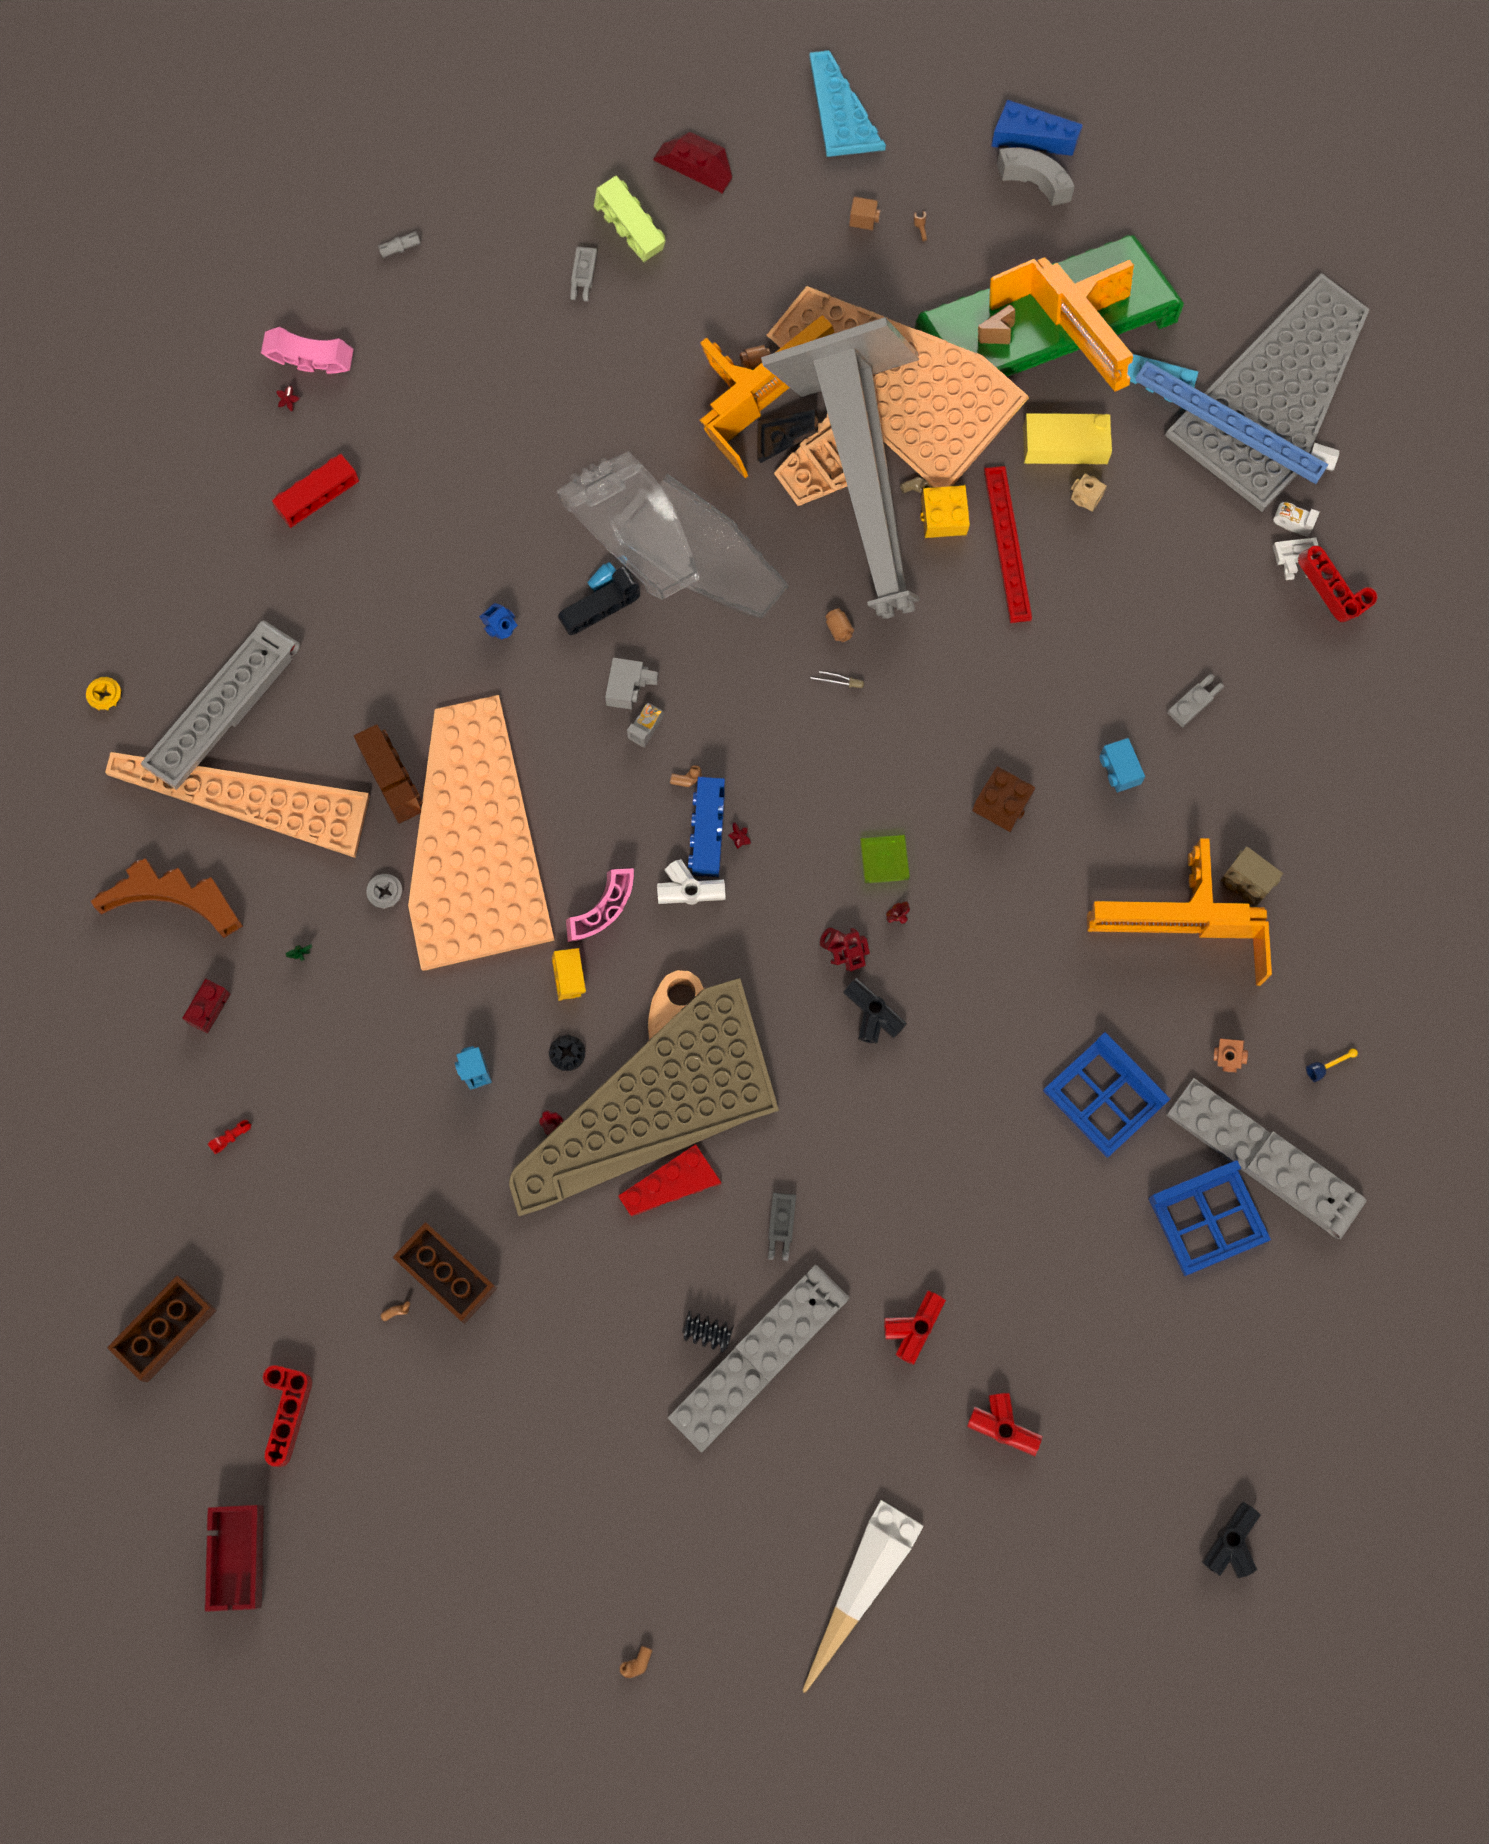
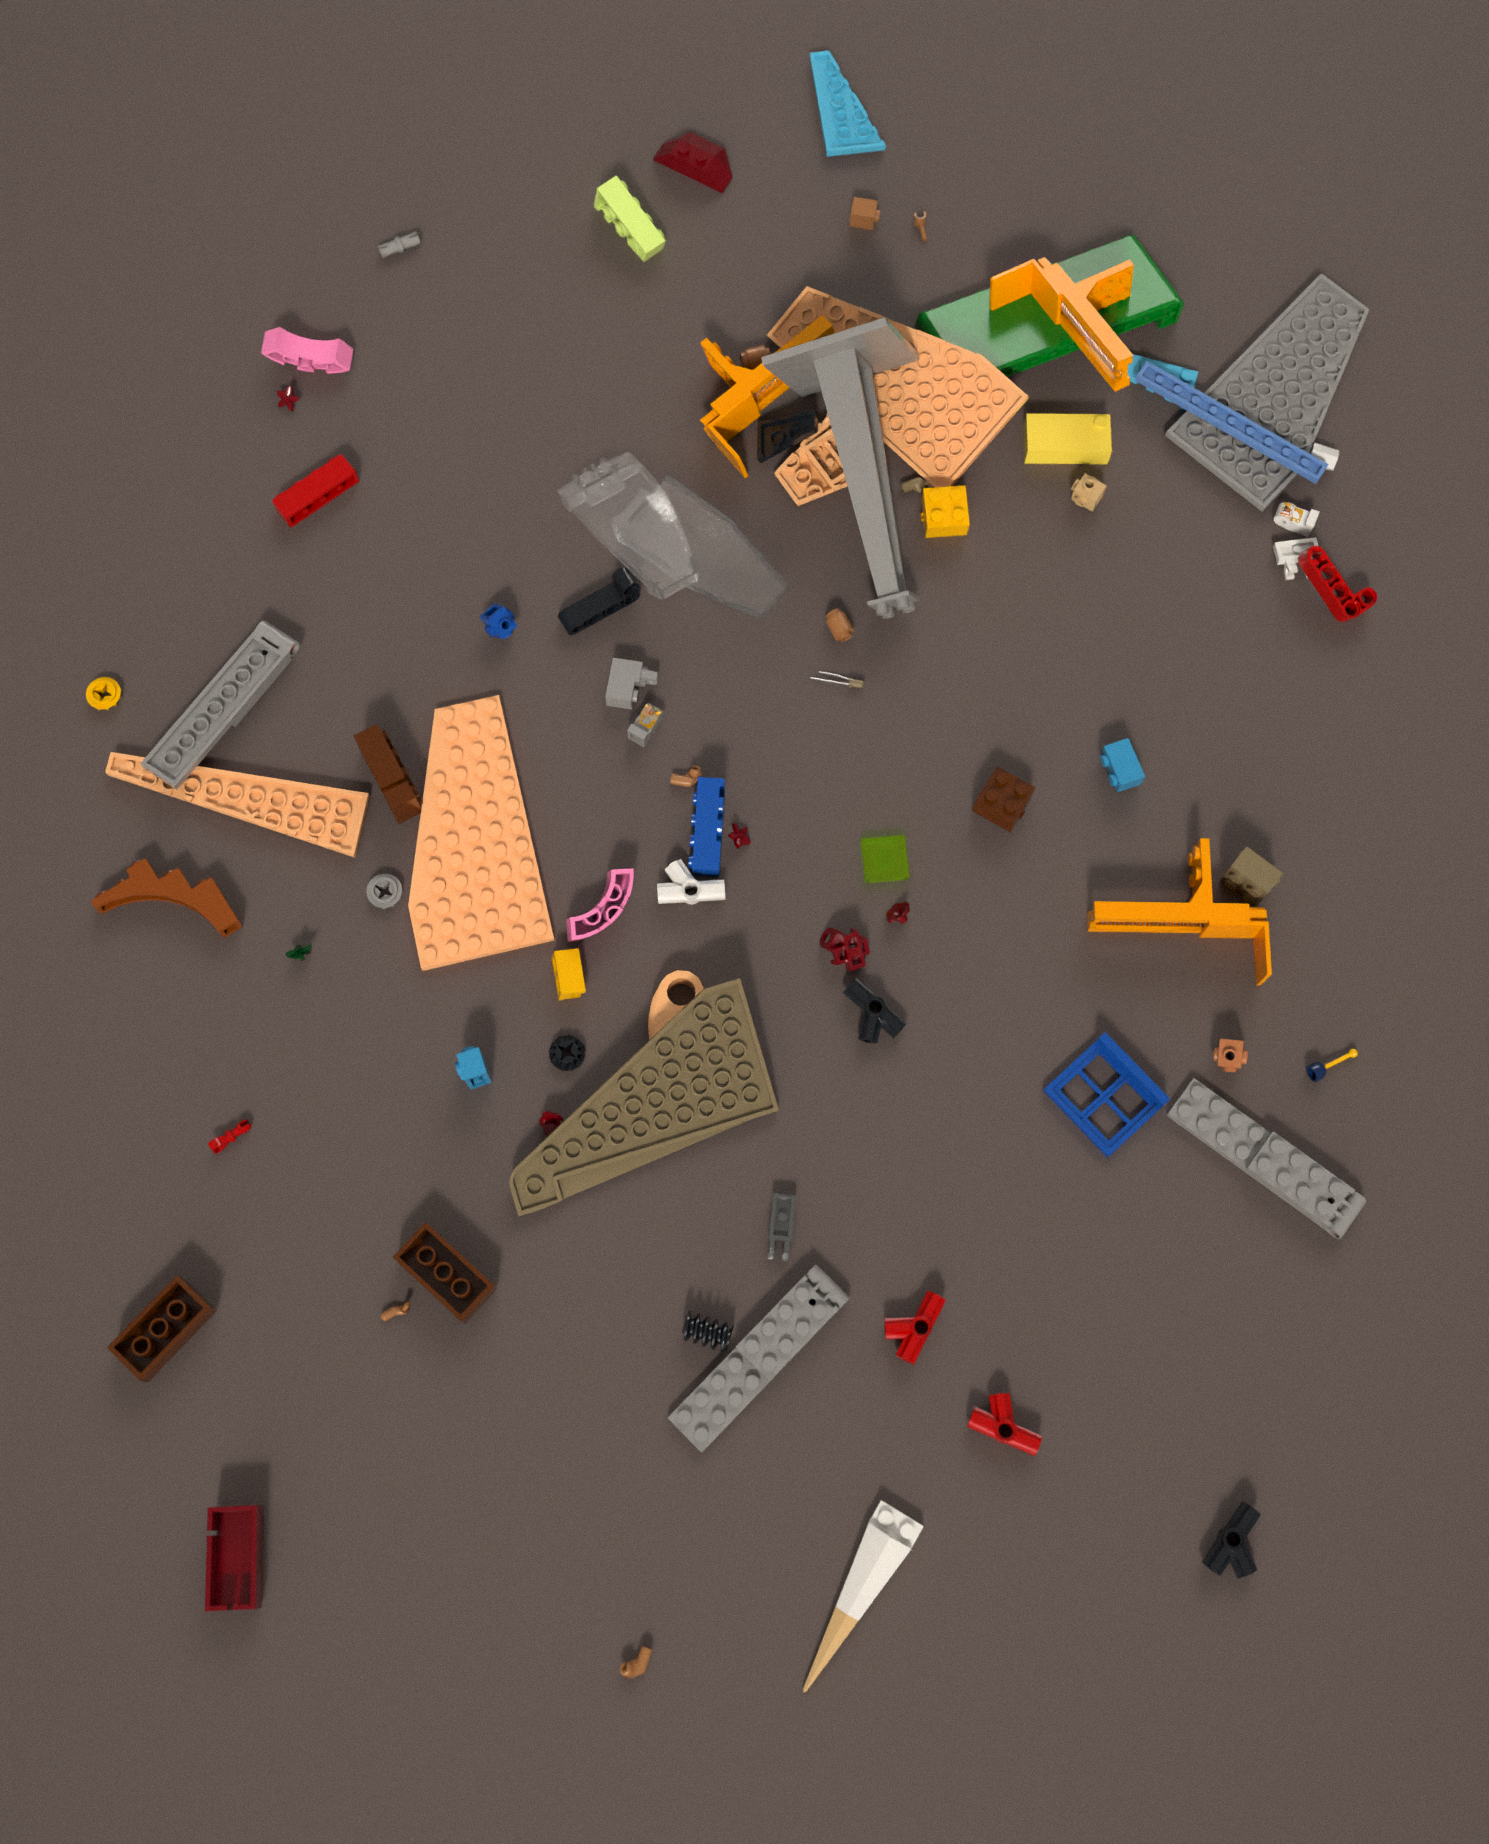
(206, 1006): dark red brick -> none
(282, 1416): red beam -> none
(583, 271): light grey hinge -> none
(602, 577): dark azure cone -> none
(676, 1179): red wing -> none
(997, 328): medium nougat slope -> none
(1007, 544): red tile -> none
(1036, 130): blue wedge -> none
(1038, 168): light grey brick -> none
(1194, 701): light grey hinge -> none
(1195, 1187): blue window -> none

